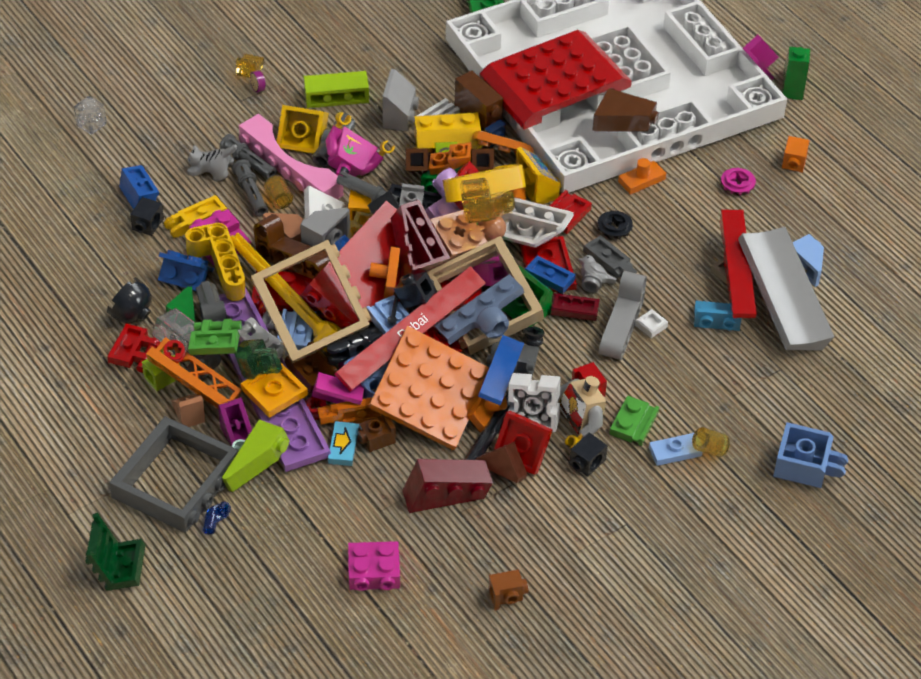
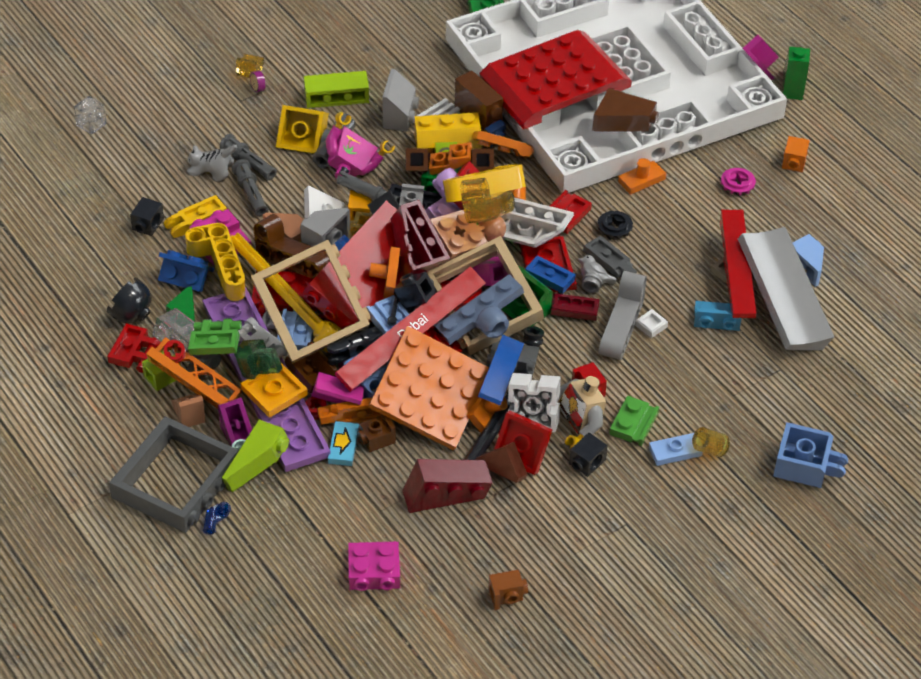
(115, 561): dark green plate -> none
(137, 184): blue hinge -> none
(210, 303): dark grey piece -> none
(259, 137): bright pink arch -> none
(278, 192): clear yellow brick -> none
(539, 180): yellow slope -> none

